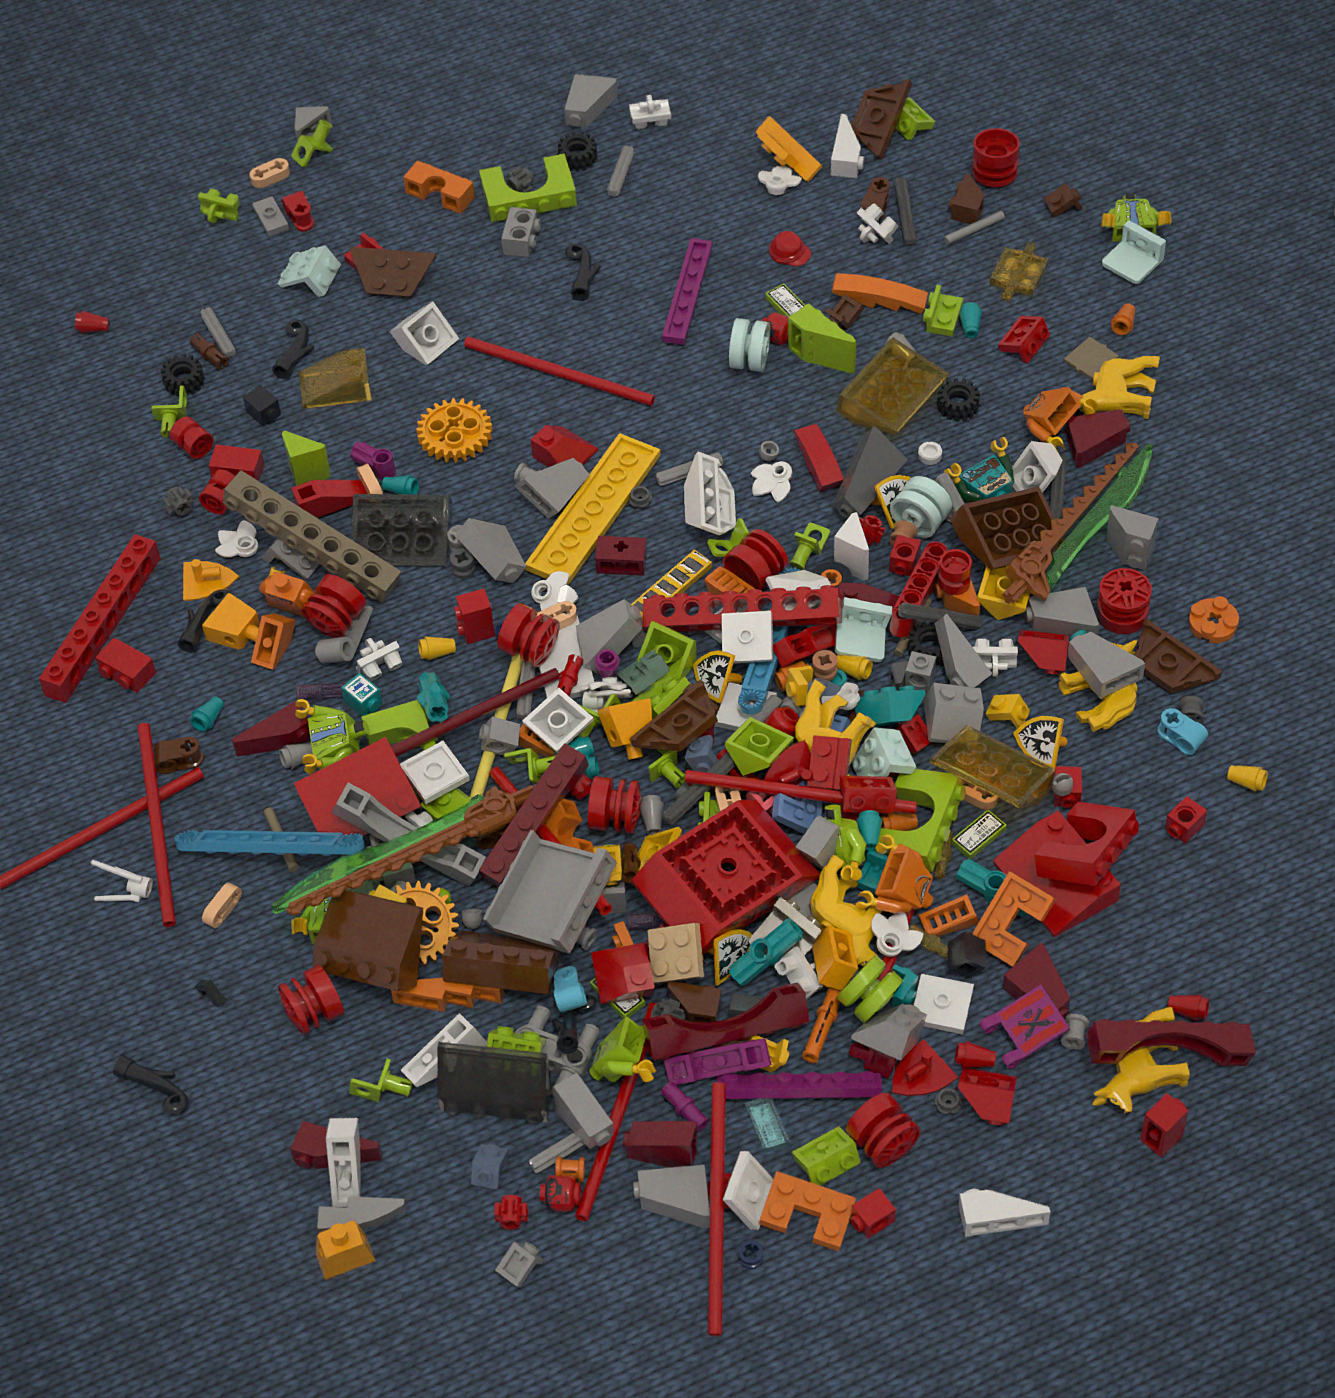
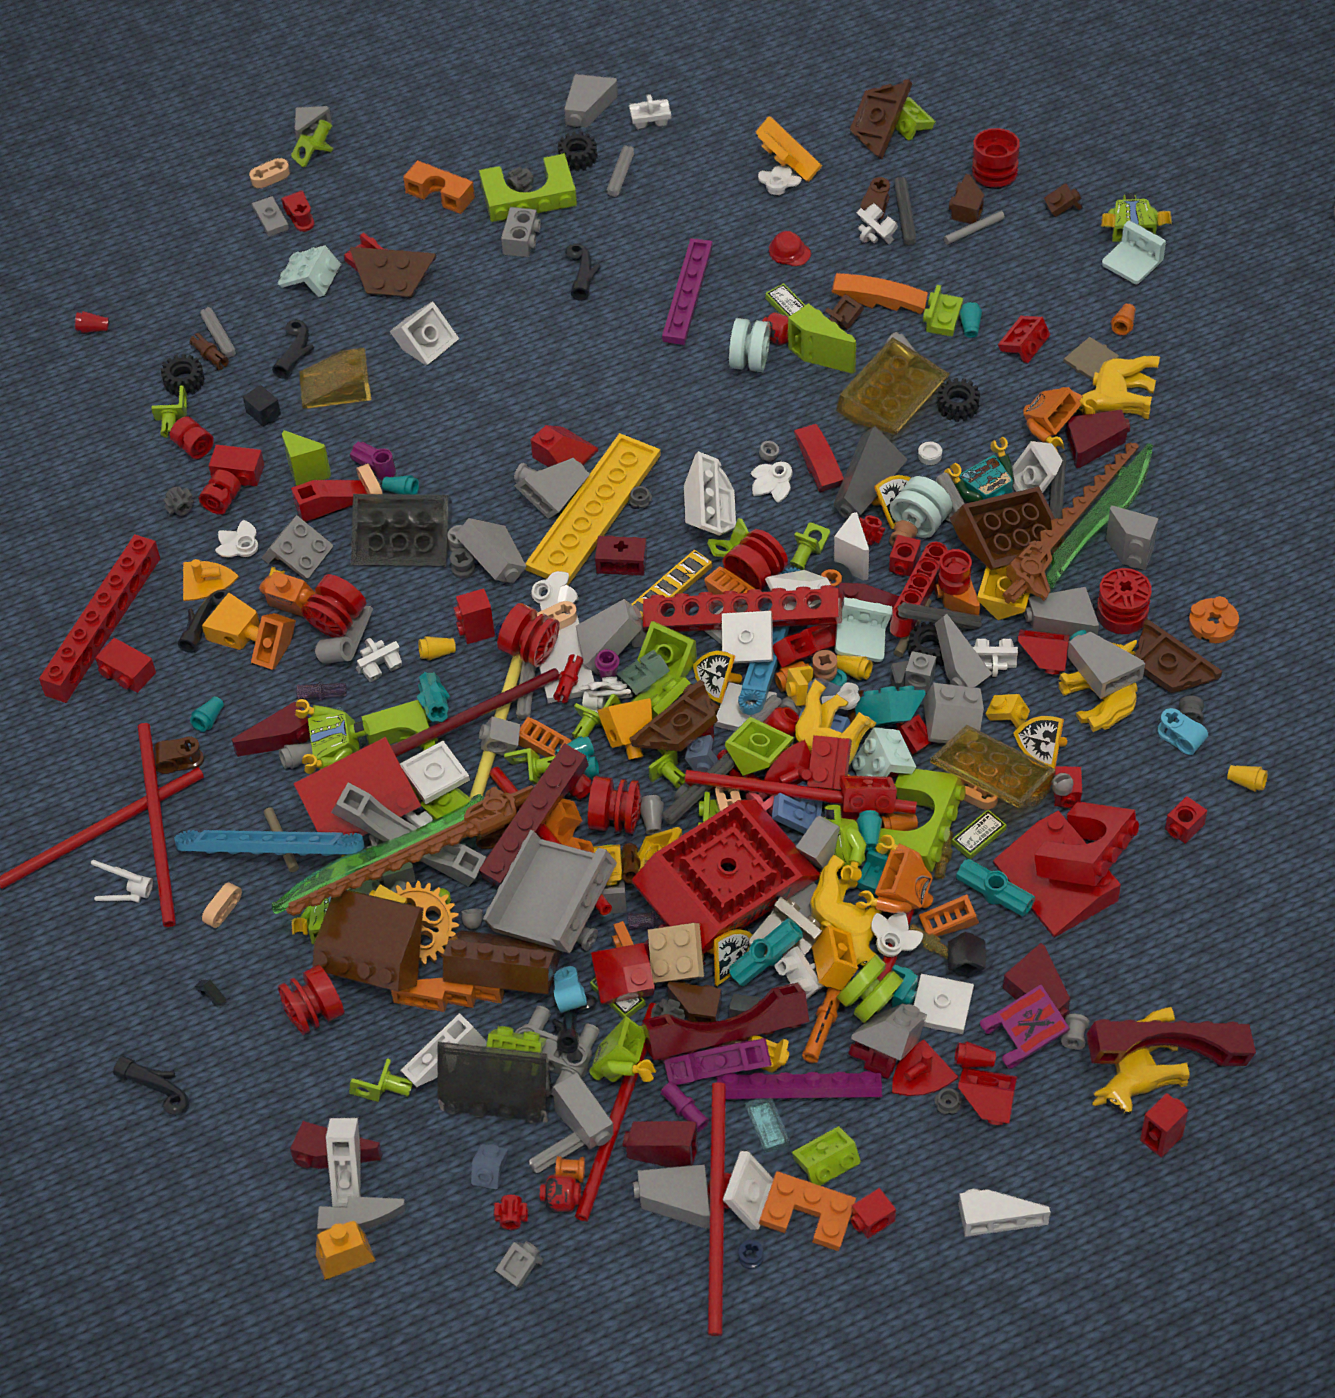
(219, 207): lime hips -> none
(306, 525): dark tan brick -> none
(362, 695): teal brick -> none
(454, 430): light orange gear -> none
(558, 720): white slope -> none
(559, 371): red piece -> none
(679, 472): light grey axle -> none
(846, 152): white slope -> none
(883, 1130): red wheel -> none
(1010, 898): orange plate -> none
(1019, 271): clear yellow plate -> none
(1190, 1006): red cone -> none

